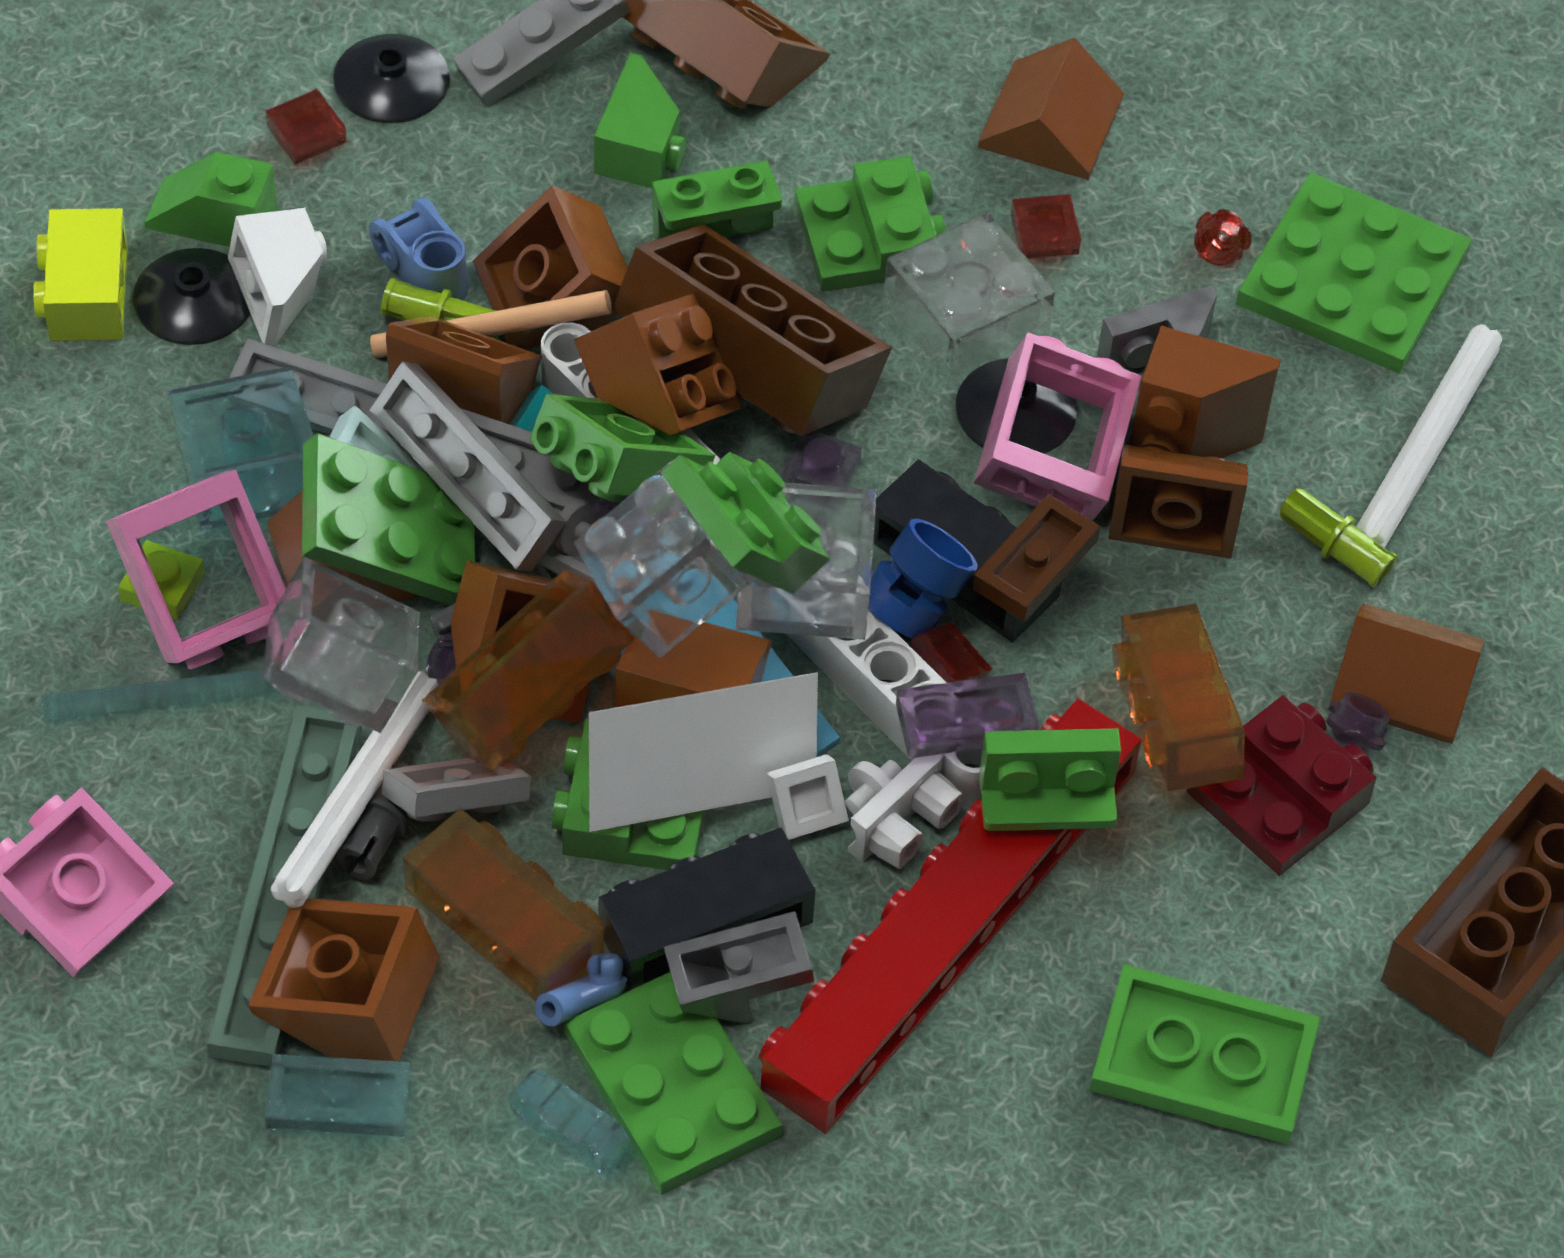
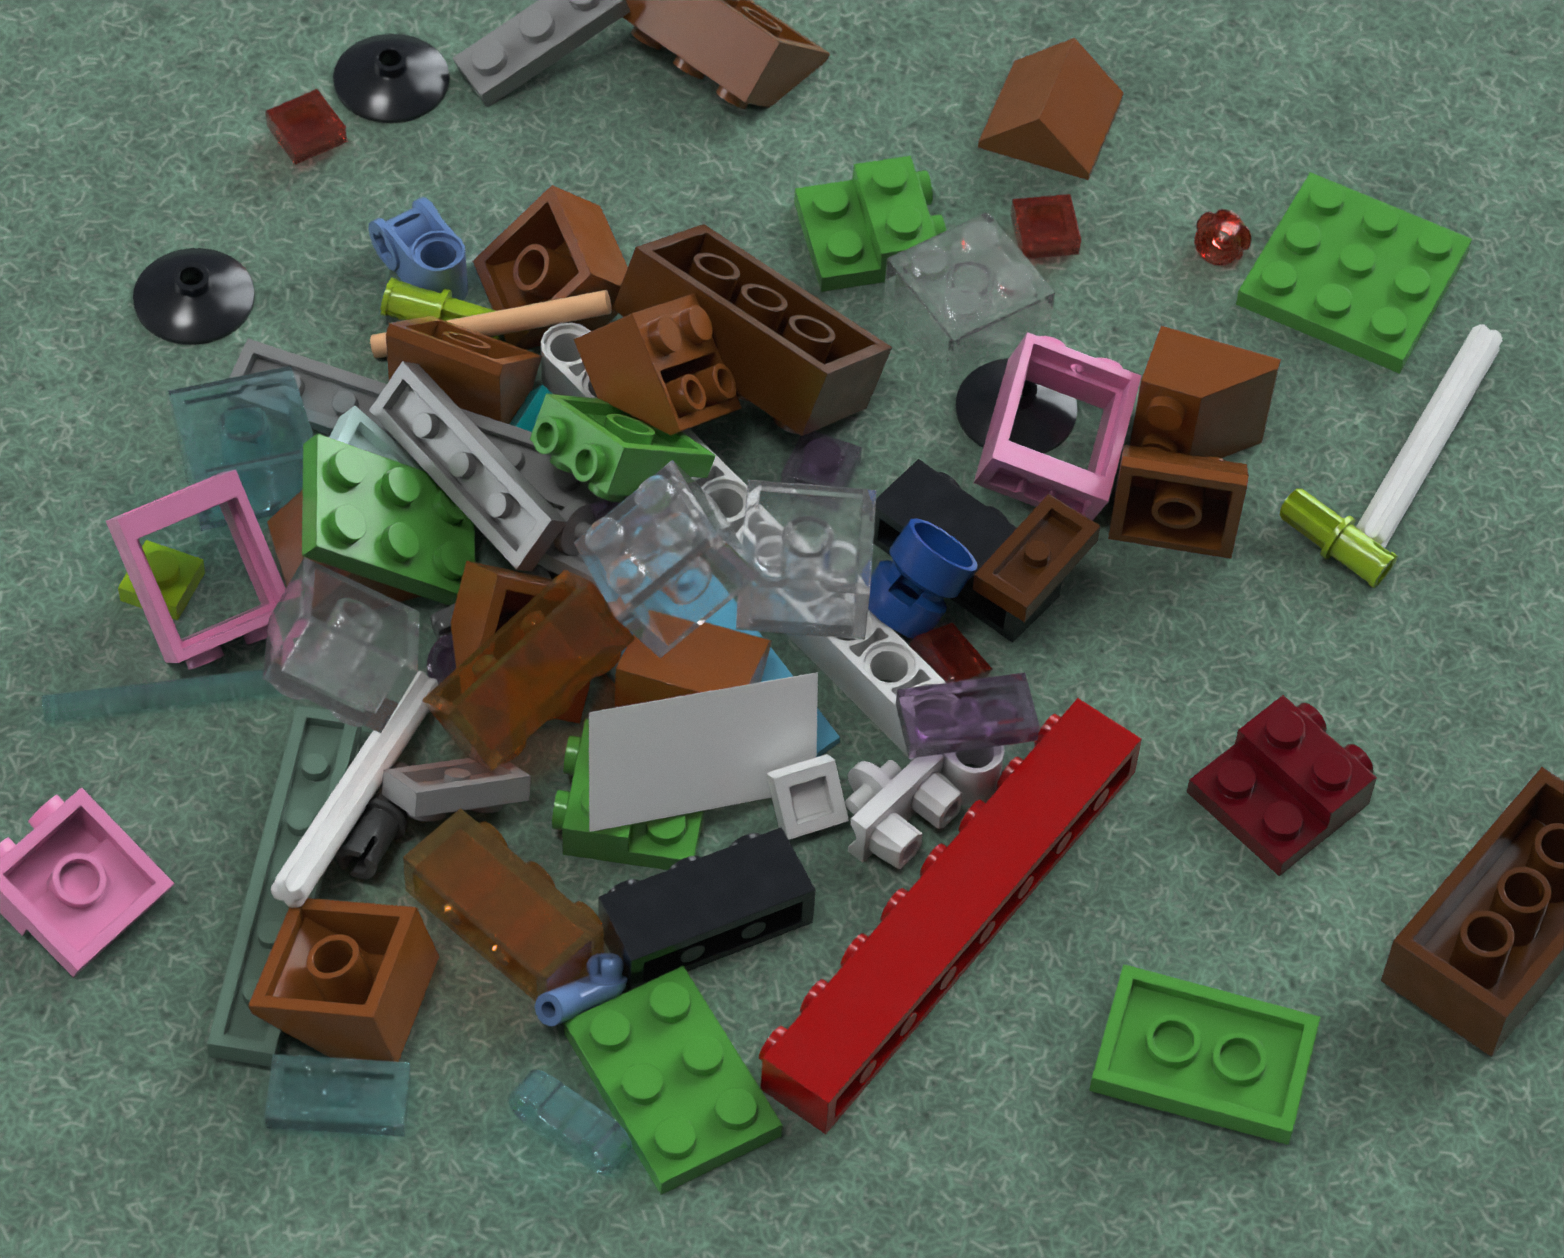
(83, 274): neon yellow brick -> none
(209, 195): bright green slope -> none
(276, 266): white slope -> none
(639, 129): bright green slope -> none
(723, 199): bright green bracket -> none
(727, 968): flat silver slope -> none
(750, 519): bright green plate -> none
(1049, 779): bright green bracket -> none
(1132, 334): flat silver slope -> none
(1179, 697): clear orange brick -> none
(1358, 721): clear purple plate -> none
(1410, 670): dark orange slope -> none

